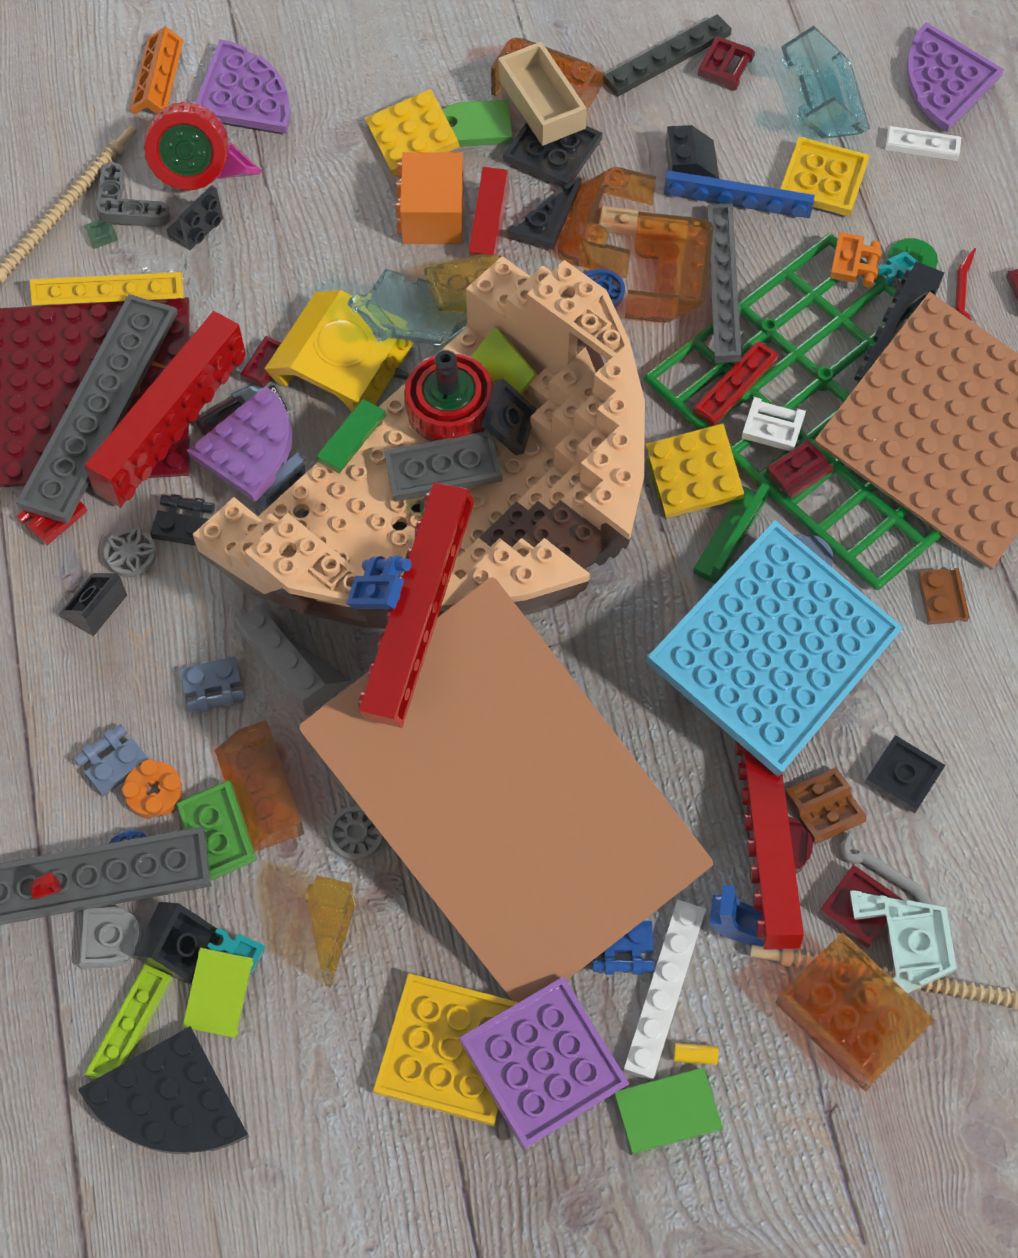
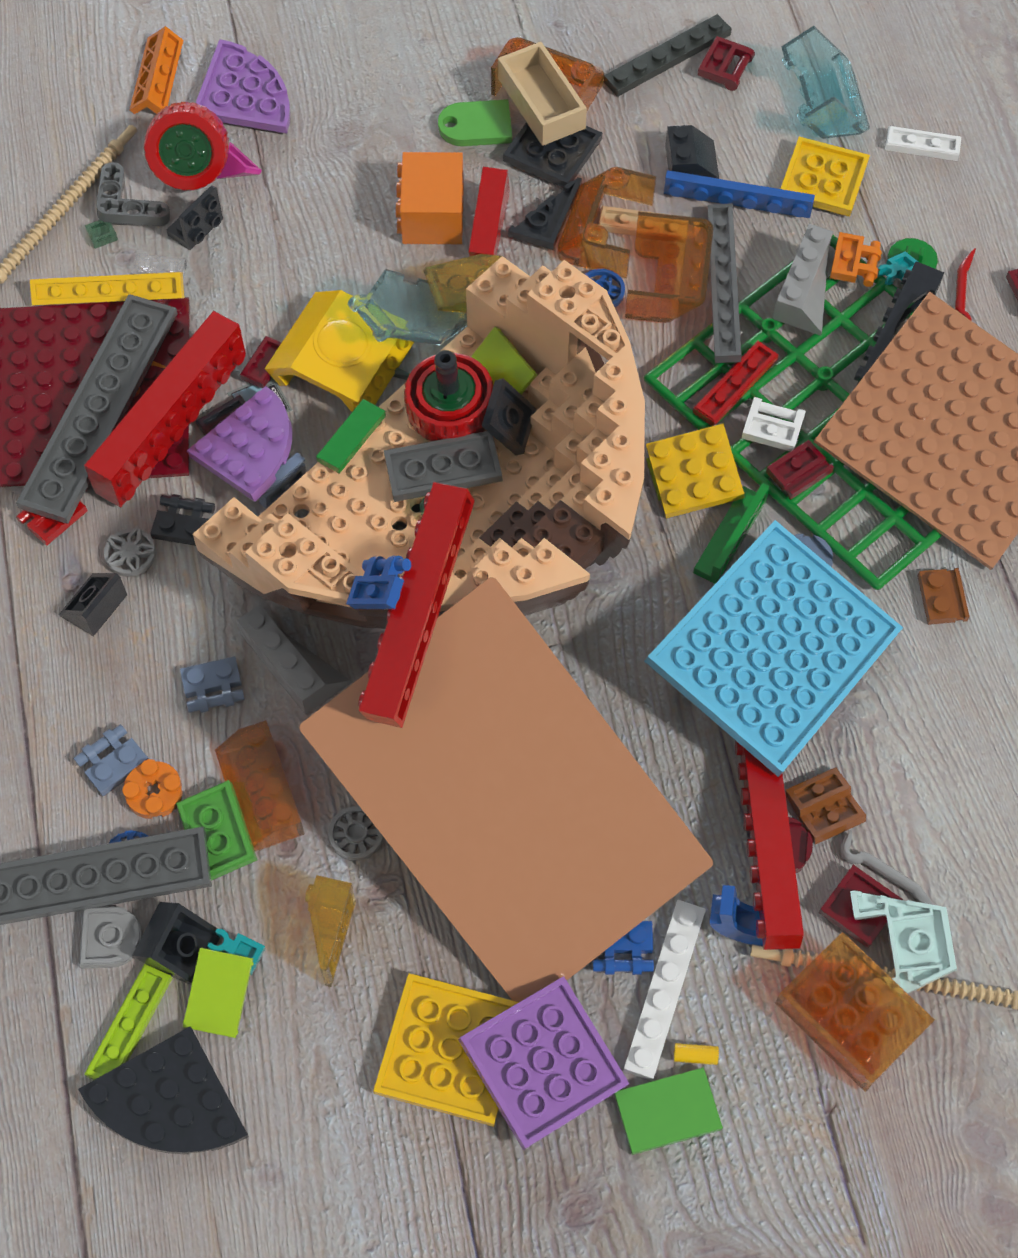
(44, 886): red tile -> none
(411, 127): yellow plate -> none
(805, 285): none -> light grey wedge
(905, 774): black plate -> none
(947, 76): medium lavender plate -> none

